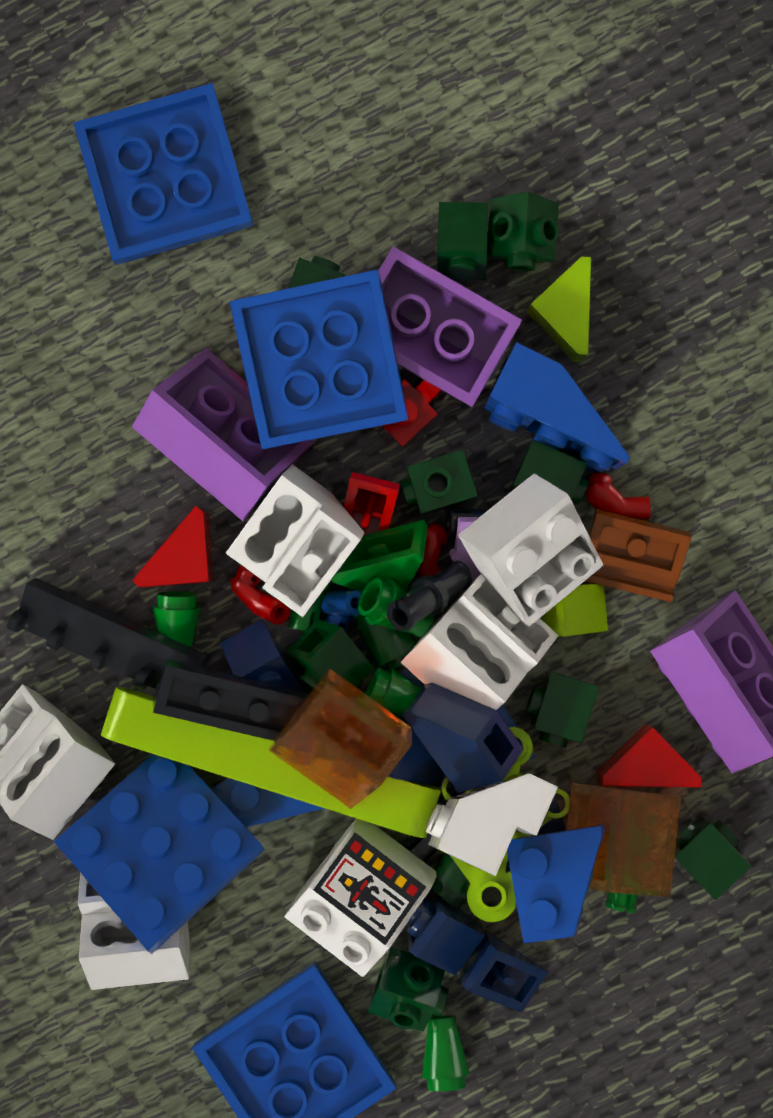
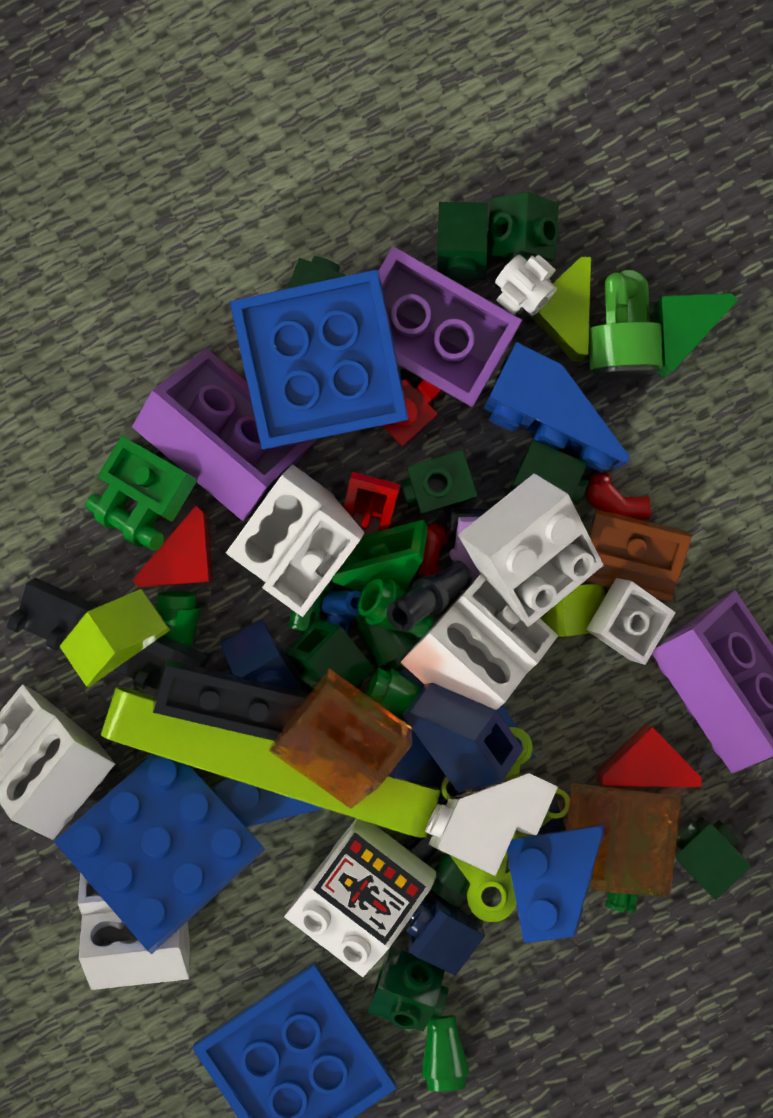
(112, 635): none -> lime slope
(147, 479): none -> green plate
(163, 174): blue plate -> none
(257, 601): red arm -> none
(501, 973): dark blue slope -> none
(526, 285): none -> white gear
(561, 708): dark green brick -> none
(628, 341): none -> bright green piece
(630, 621): none -> white piece
(686, 322): none -> green slope

